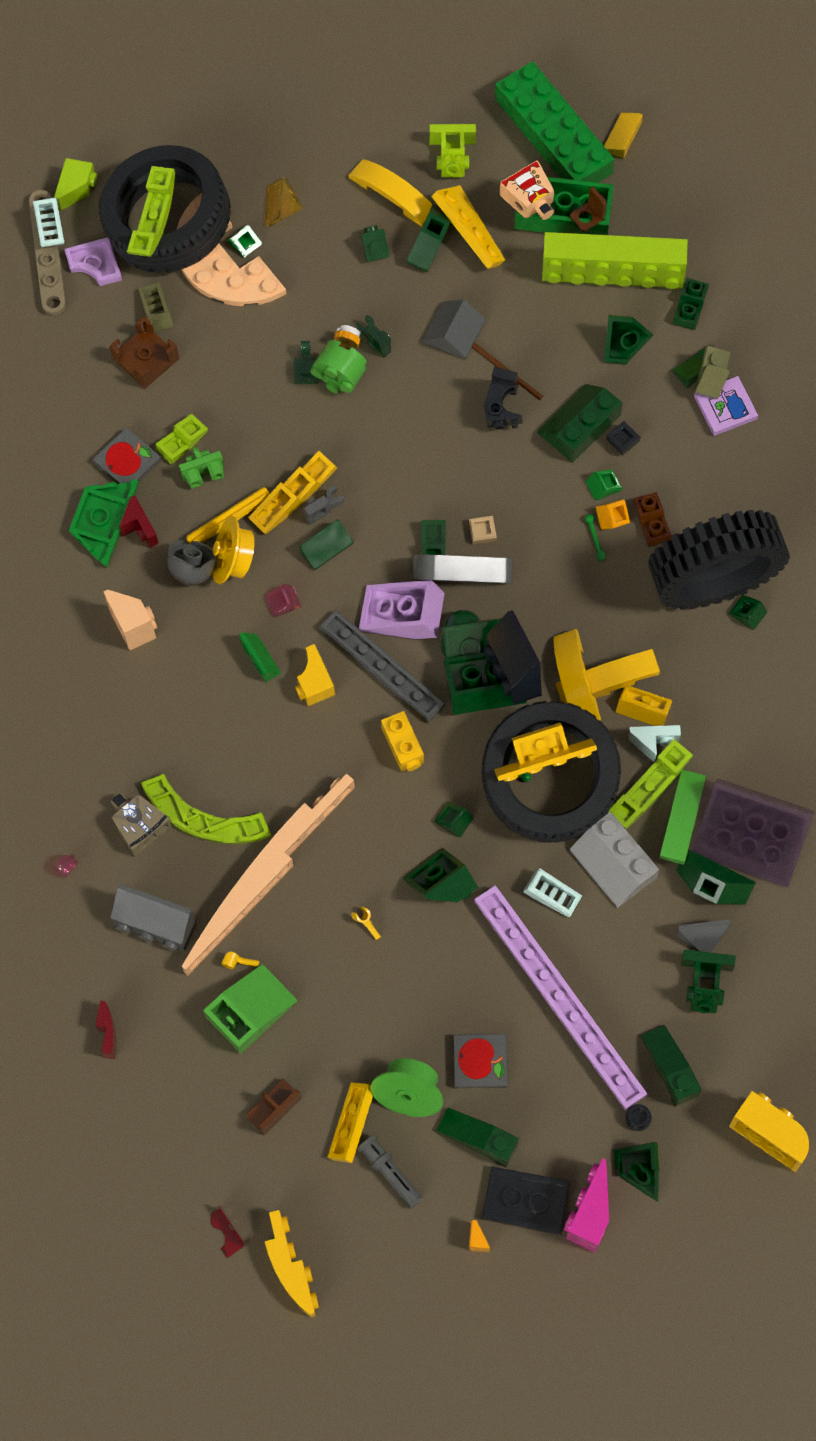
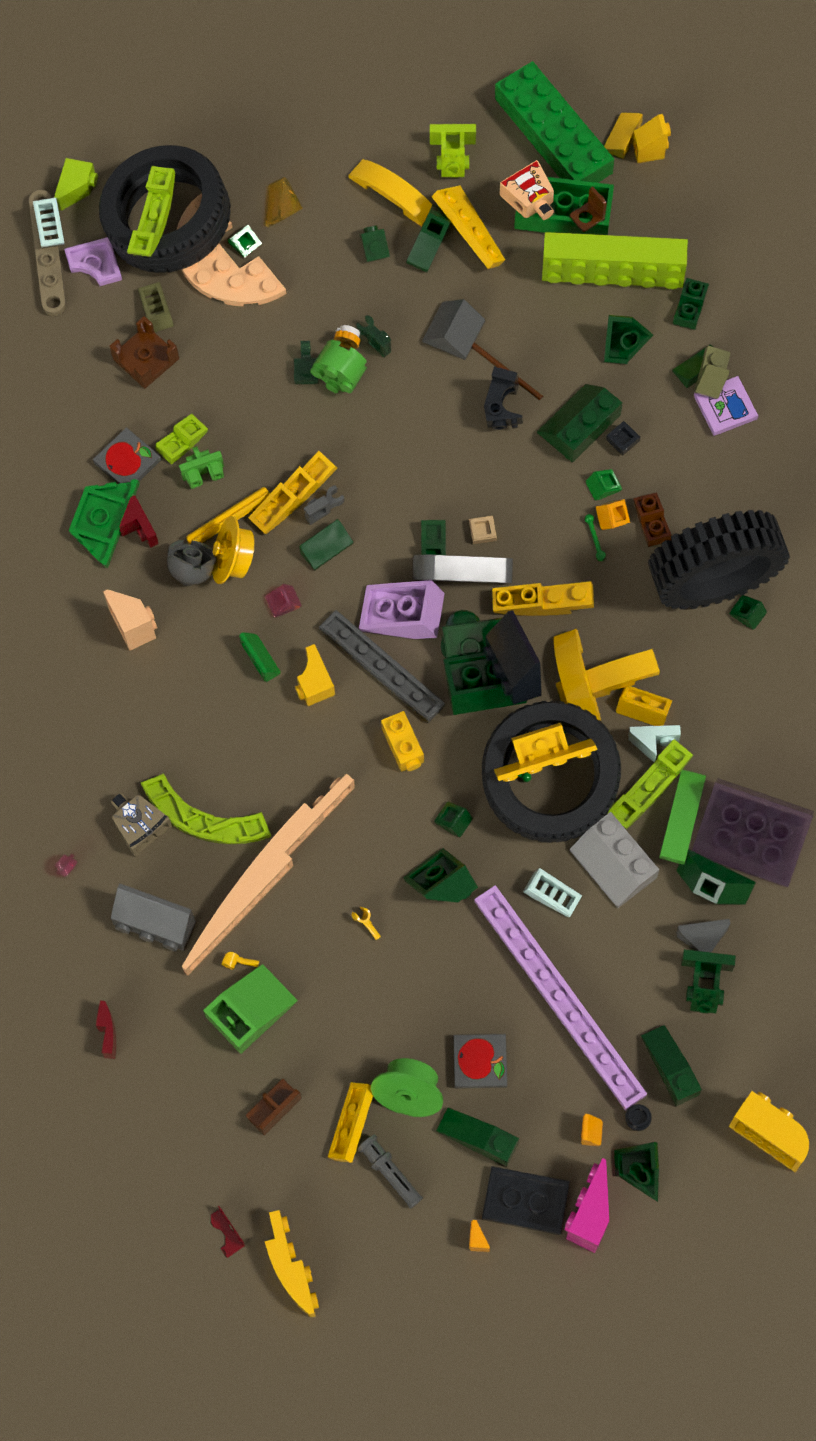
(543, 600): none -> yellow slope
(591, 1130): none -> light orange slope
(651, 140): none -> yellow slope

